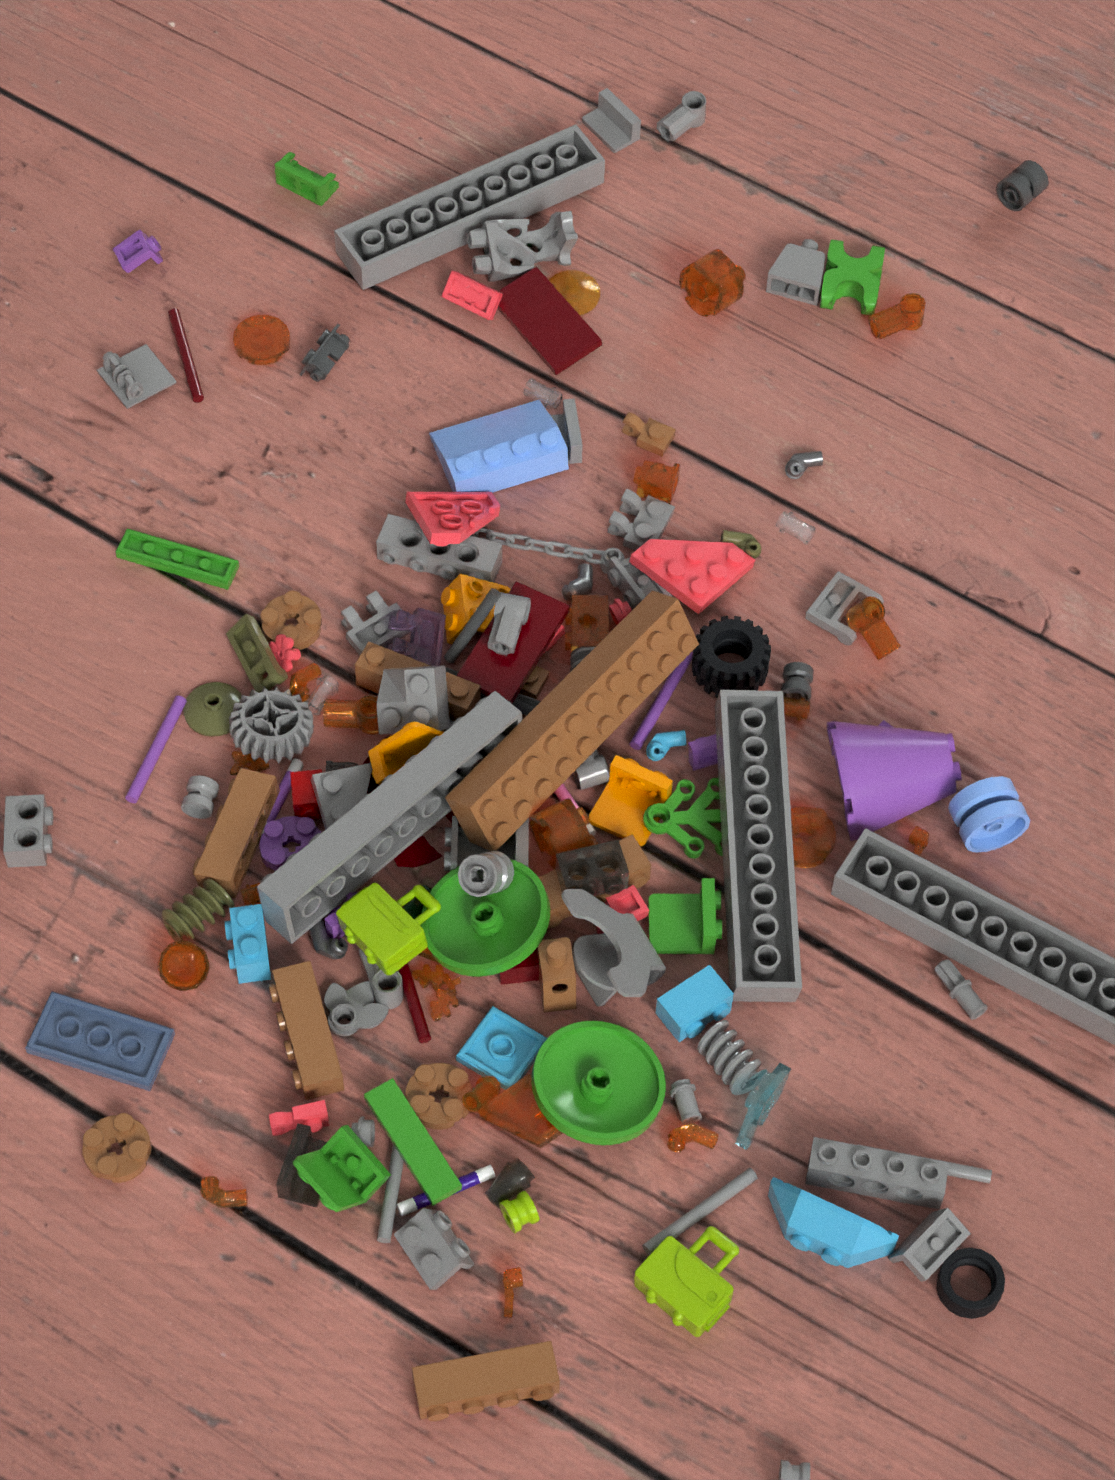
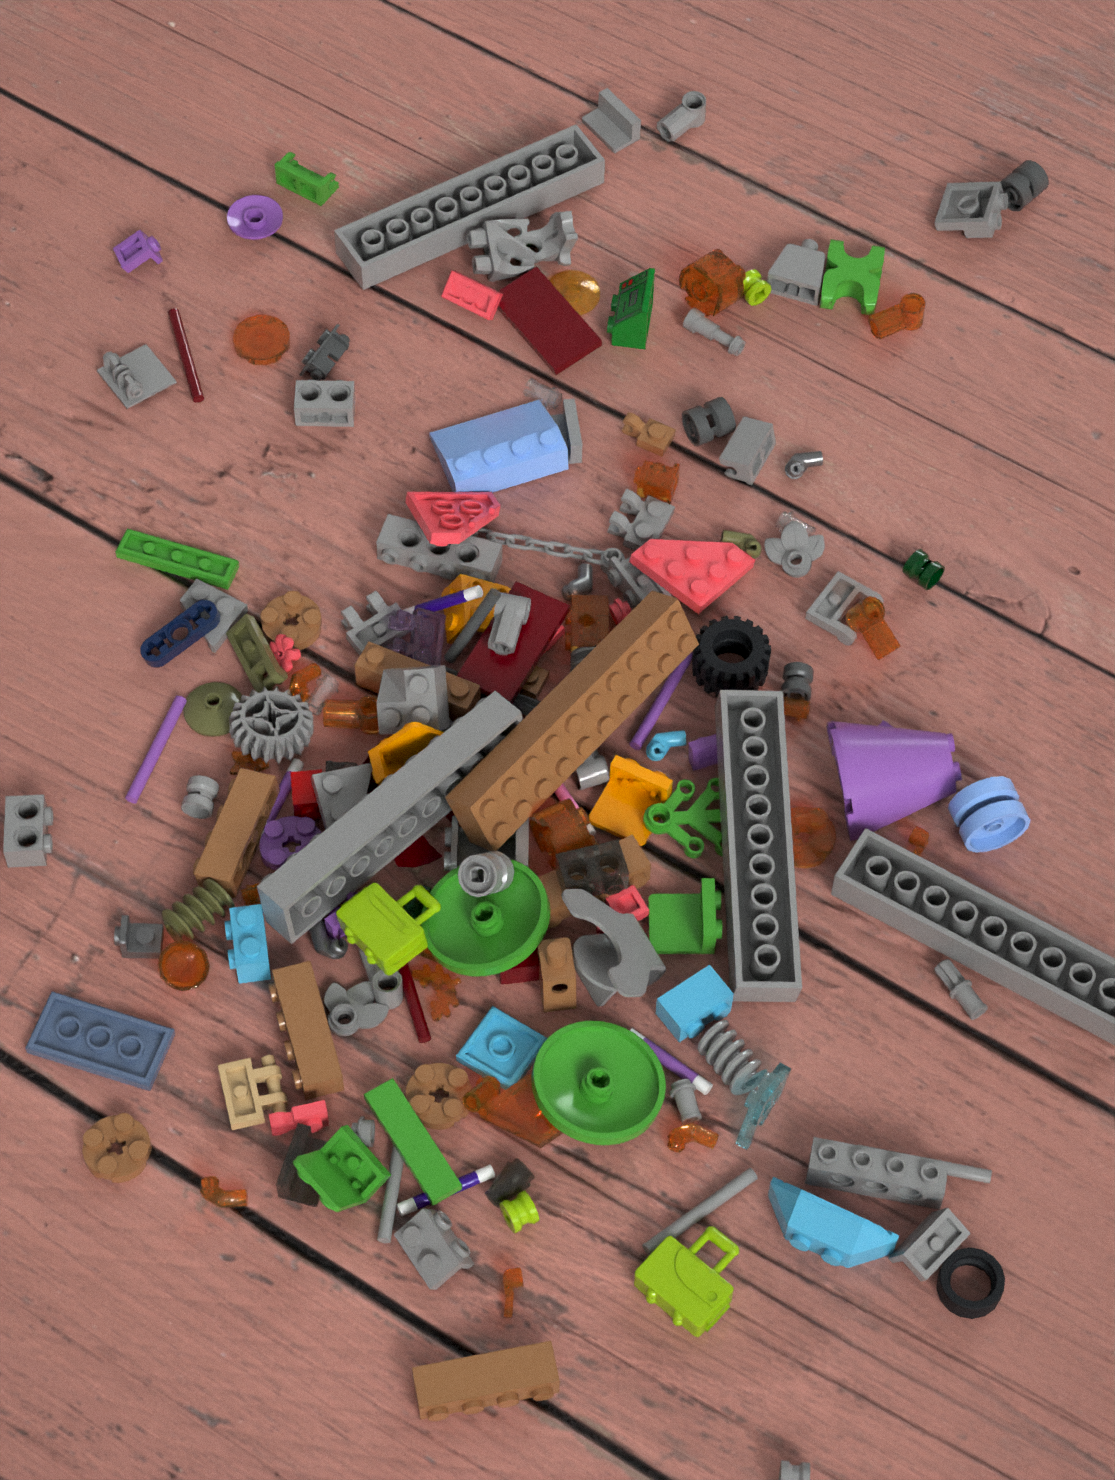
(139, 939): none -> flat silver bracket
(178, 646): none -> dark blue beam
(230, 610): none -> light grey wing
(241, 1091): none -> tan plate
(254, 217): none -> medium lavender dish
(324, 403): none -> light grey brick
(449, 600): none -> dark purple bar
(632, 311): none -> green slope
(677, 1067): none -> medium lavender bar
(697, 322): none -> light grey piece
(705, 422): none -> dark grey wheel
(748, 449): none -> light grey hinge
(754, 288): none -> lime wheel
(795, 545): none -> light grey plate
(923, 569): none -> dark green wheel
(972, 208): none -> light grey plate

